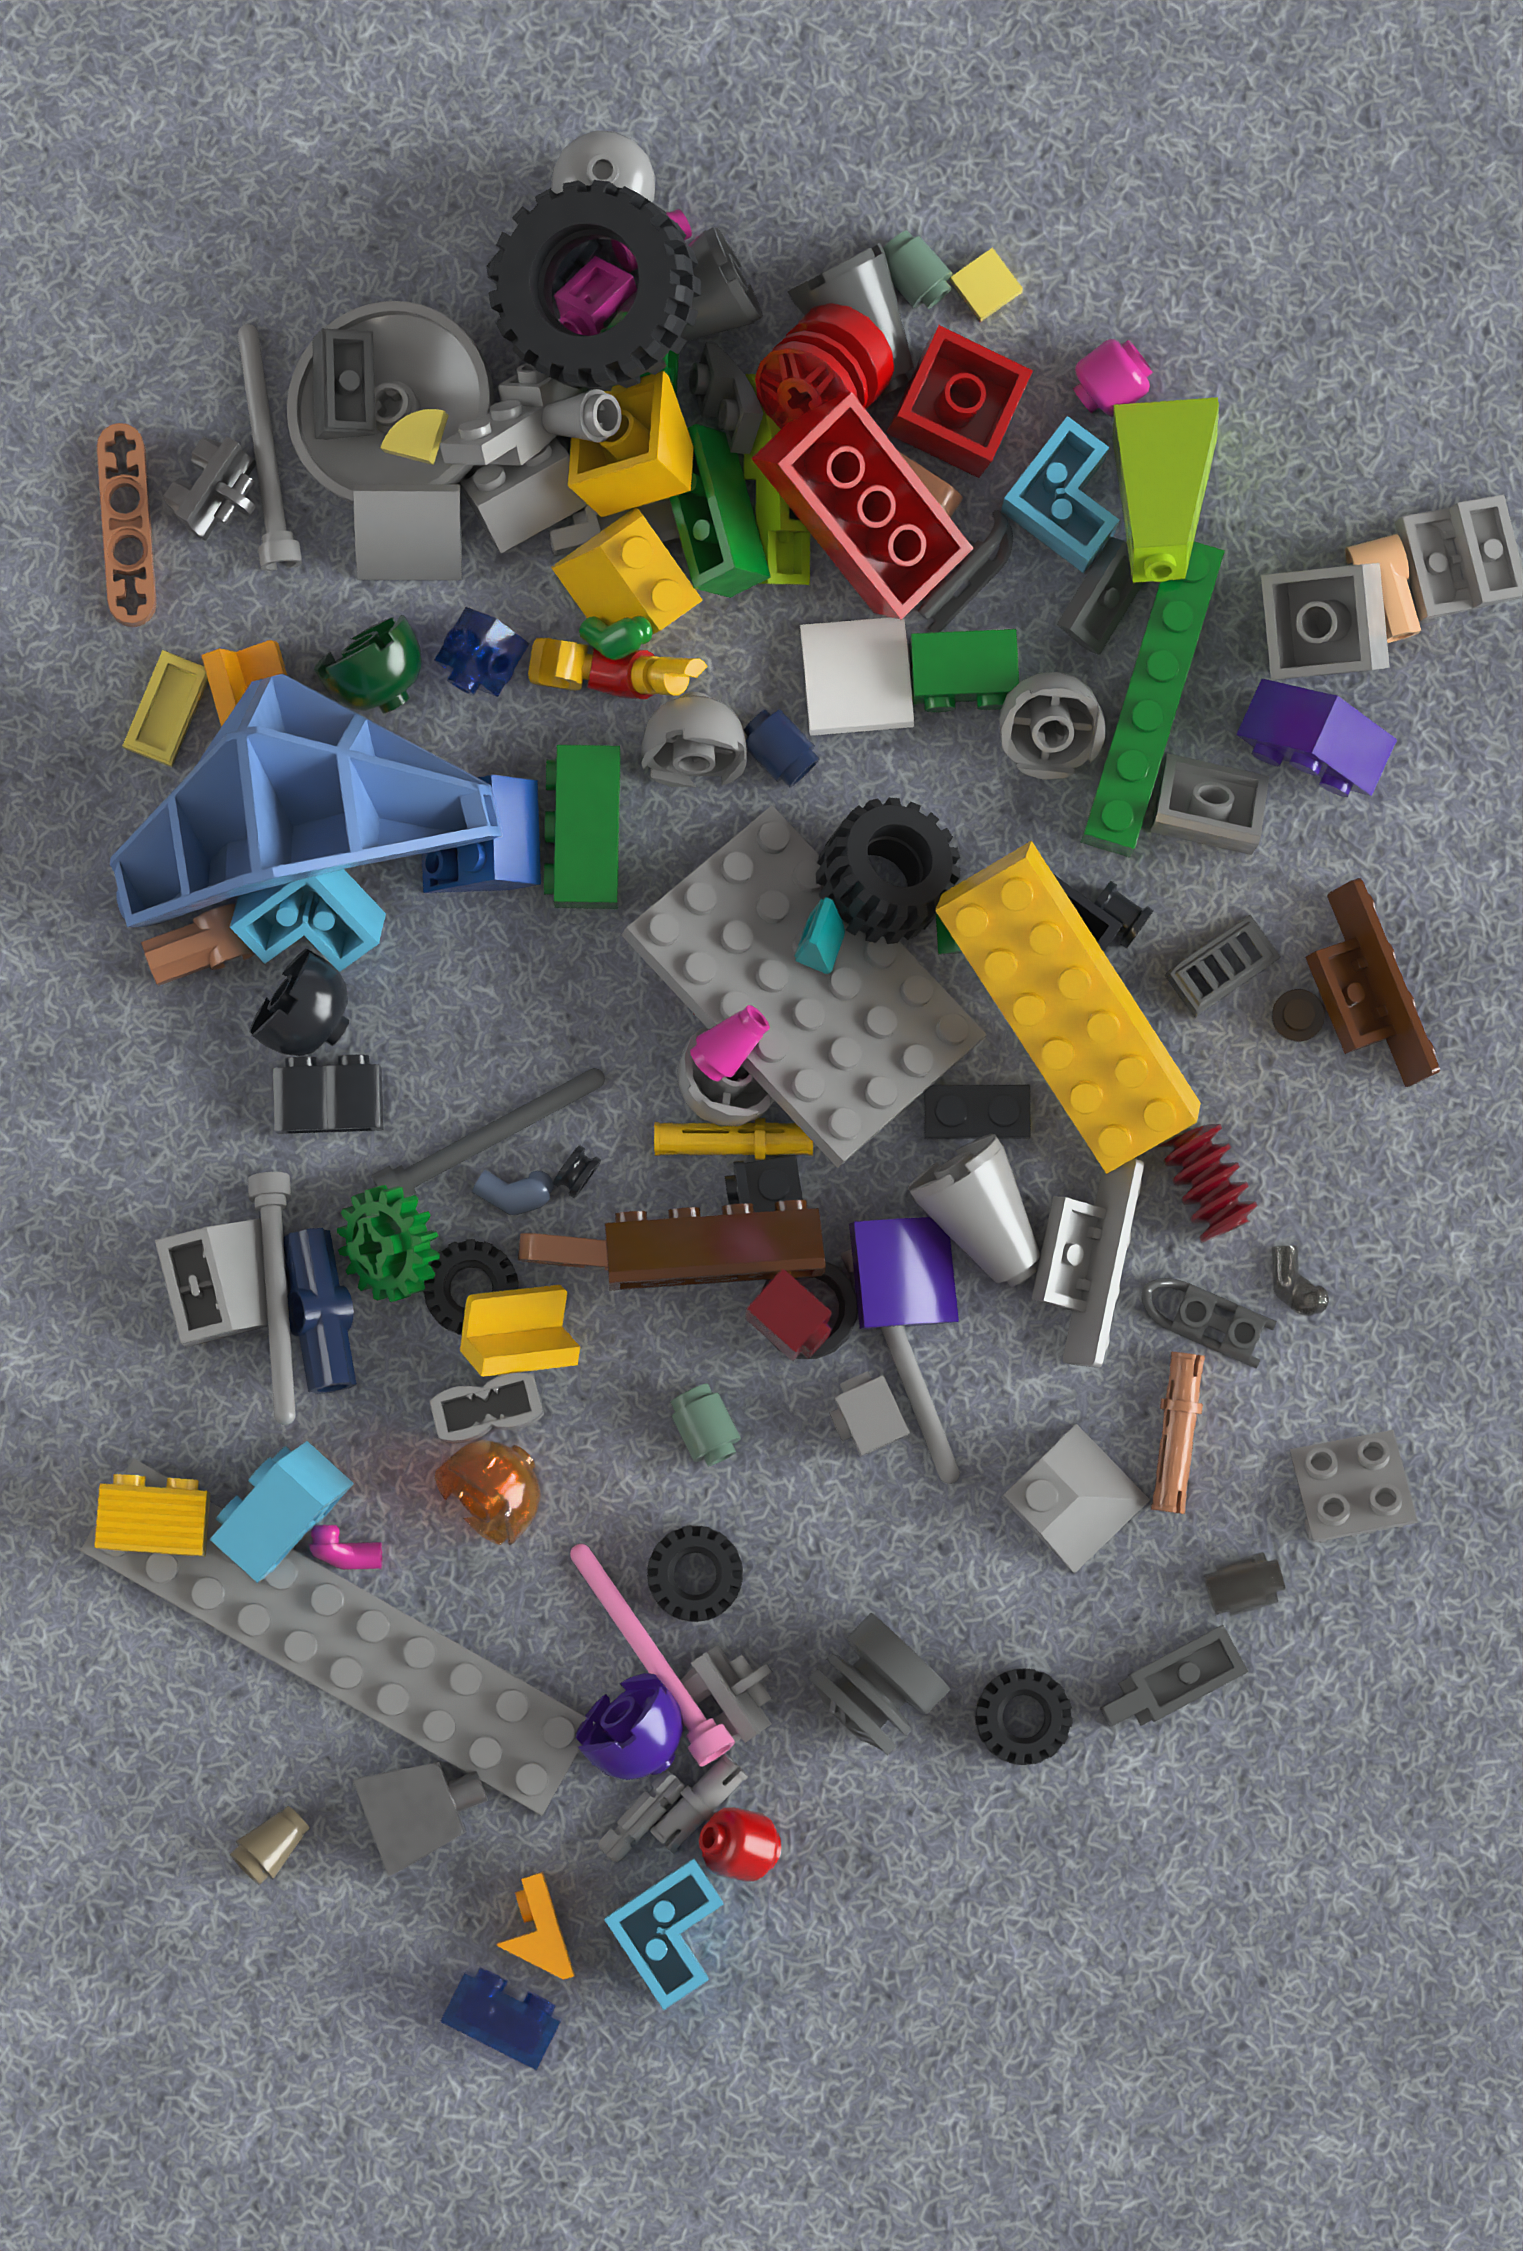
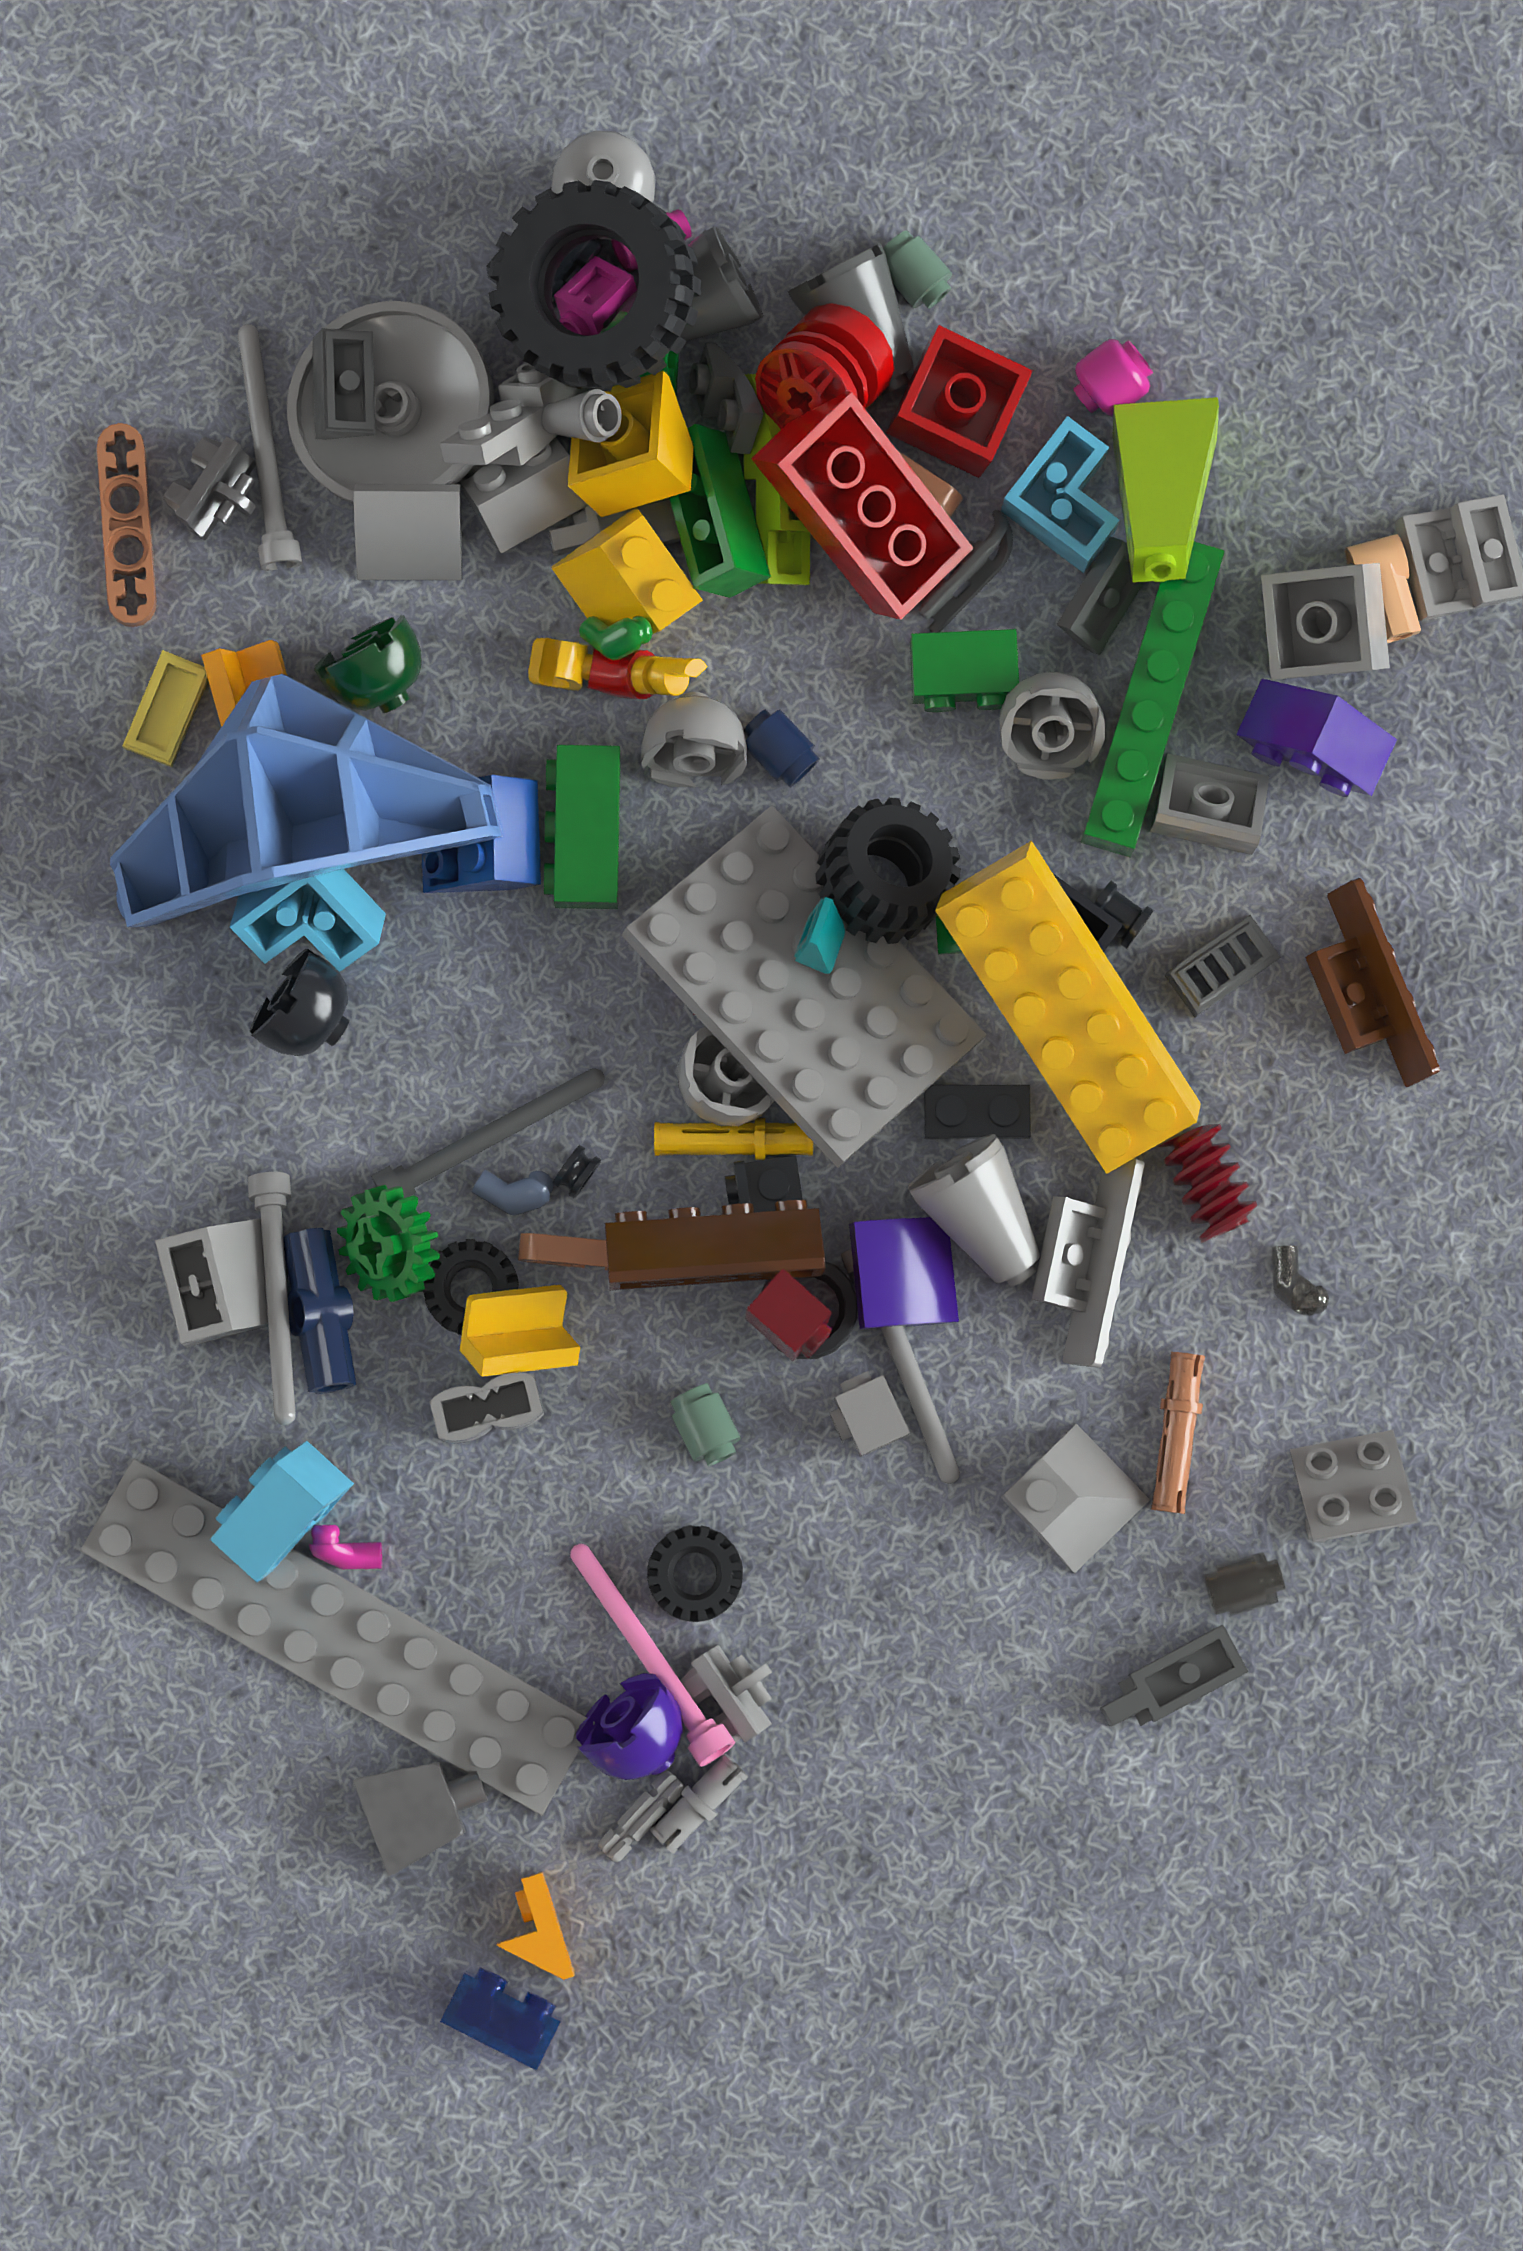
(152, 1517): yellow brick -> none
(195, 946): nougat piece -> none
(269, 1845): dark tan cone -> none
(327, 1097): black brick -> none
(417, 435): light yellow tile -> none
(480, 653): clear blue brick -> none
(494, 1486): clear orange cylinder -> none
(652, 1926): medium azure brick -> none
(728, 1044): dark pink cone -> none
(740, 1844): red head -> none
(857, 676): white slope -> none
(878, 1684): dark grey wheel -> none
(986, 284): light yellow tile -> none
(1056, 1716): black tyre -> none
(1197, 1313): dark grey piece -> none
(1298, 1015): dark brown plate -> none

